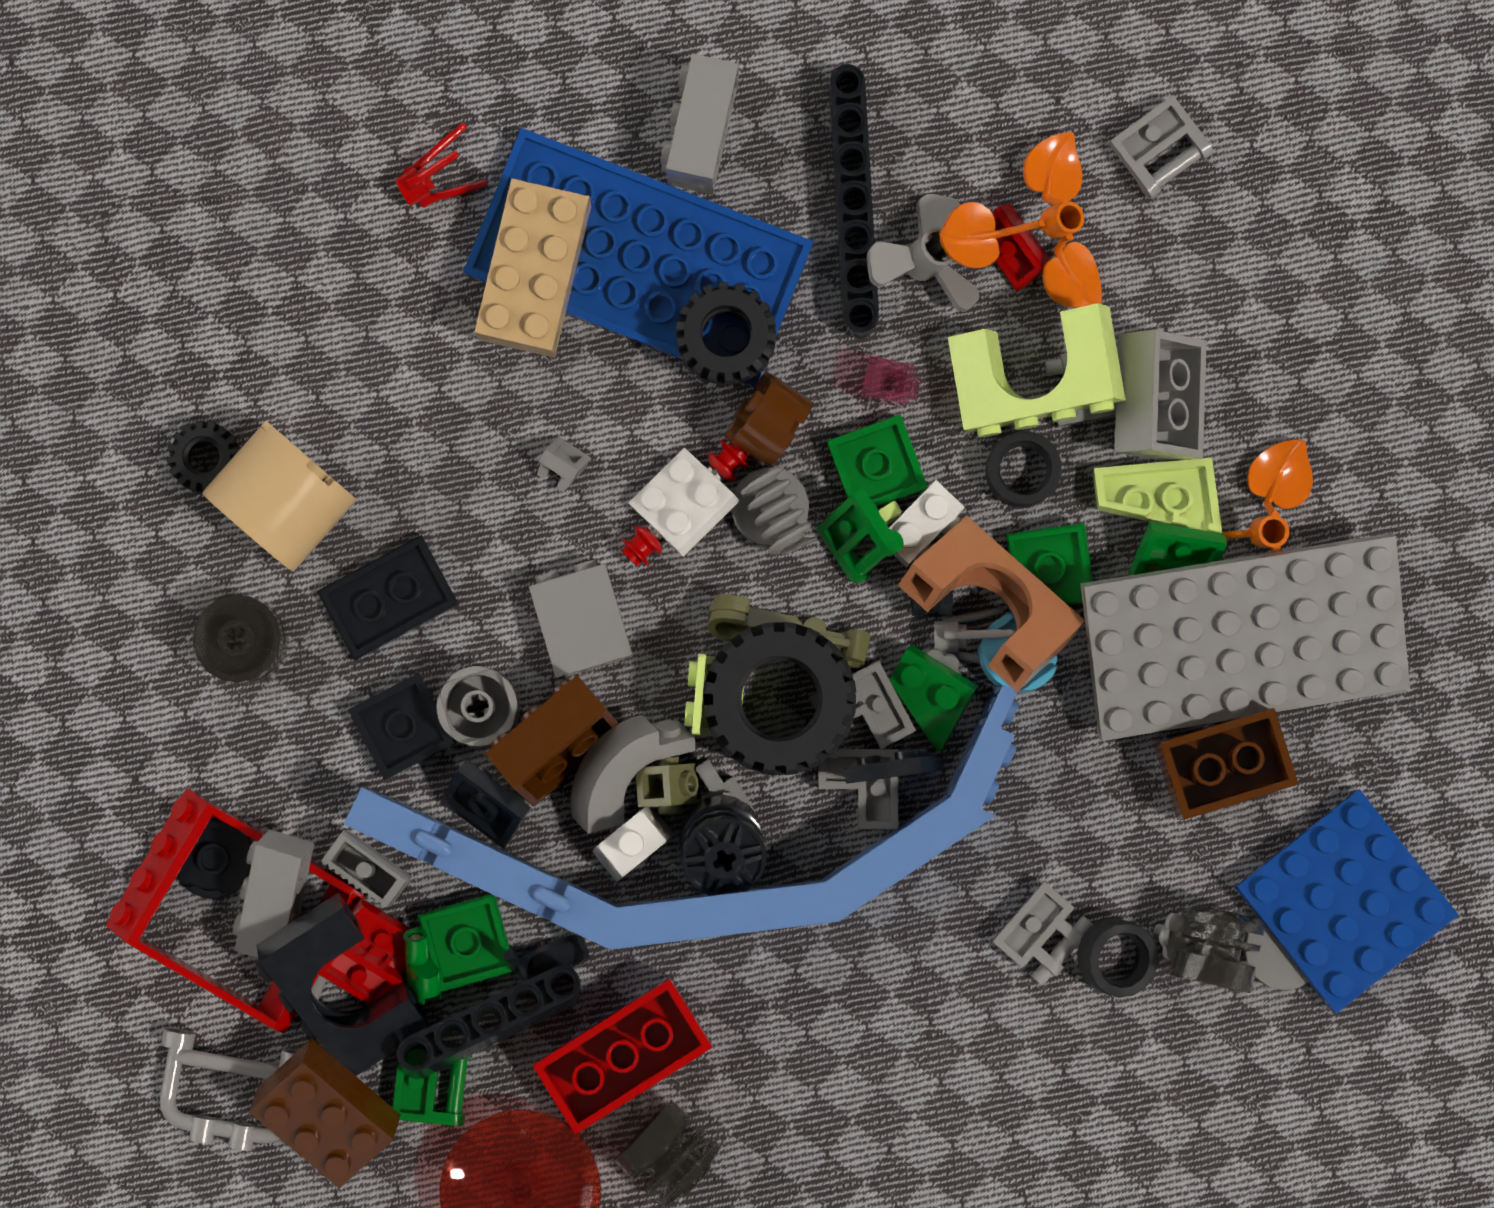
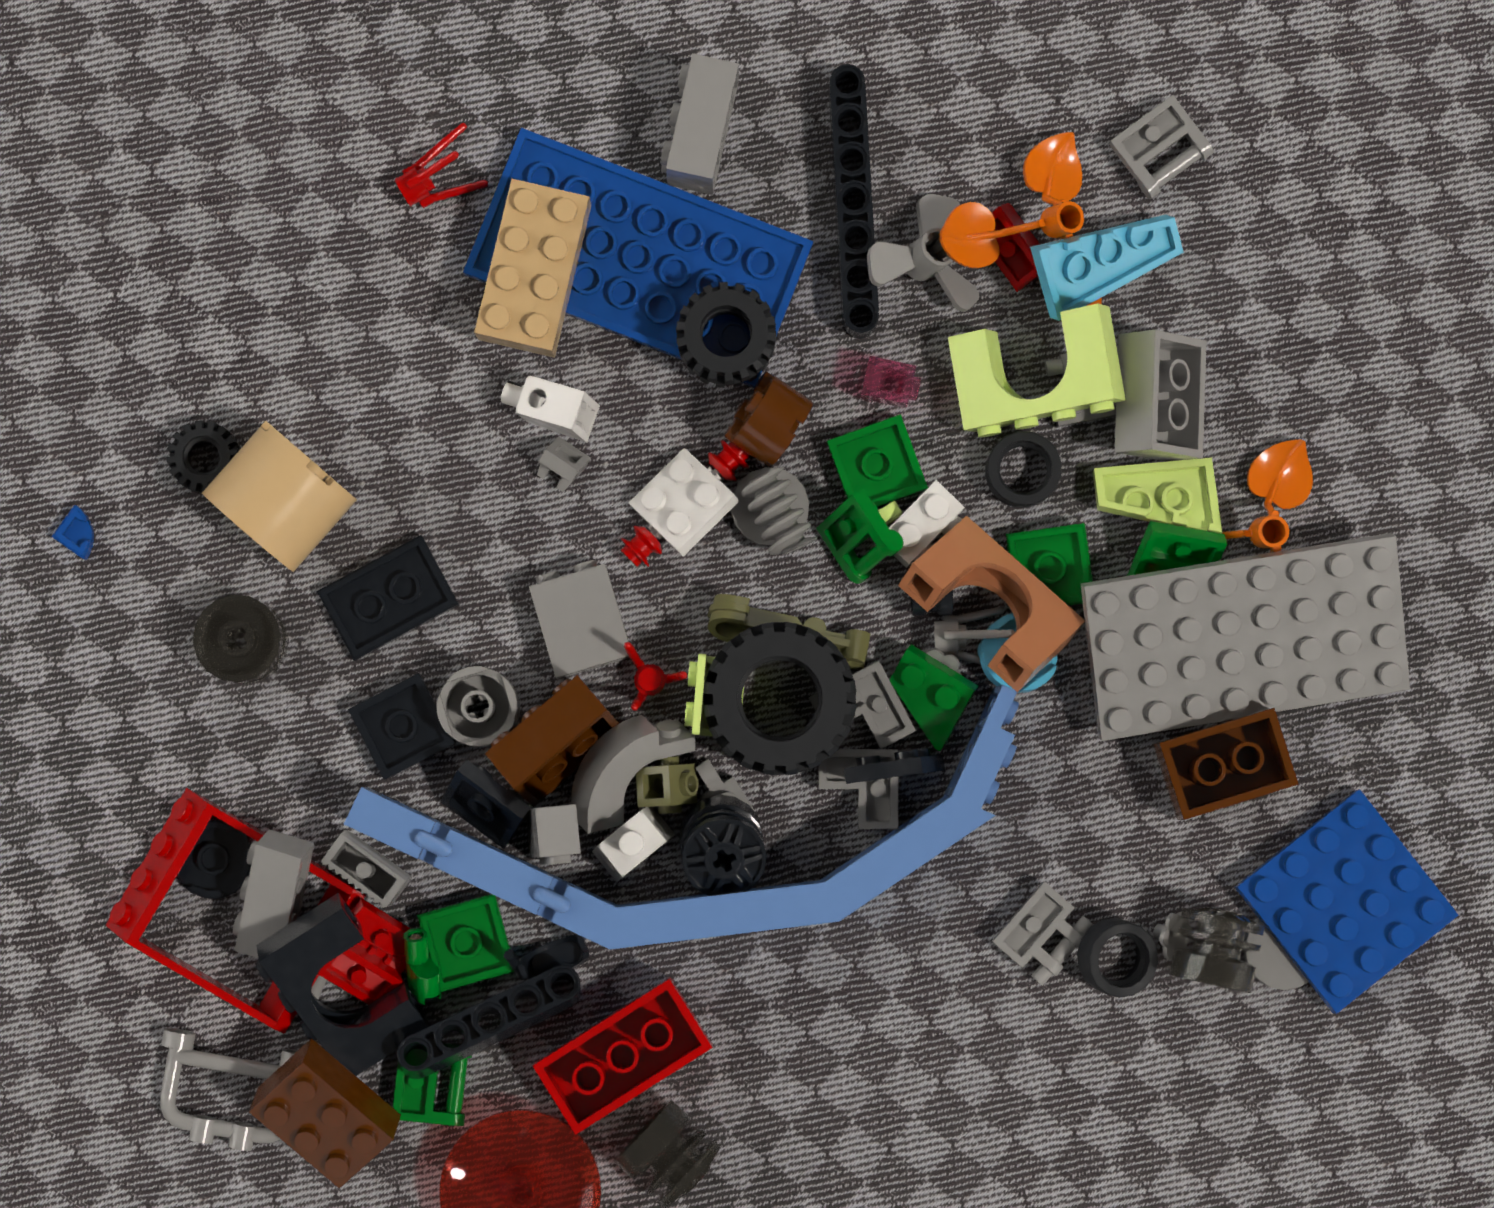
(76, 532): none -> blue tile
(553, 834): none -> light grey brick
(564, 410): none -> white torso
(649, 678): none -> red plant
(1098, 262): none -> medium azure wing

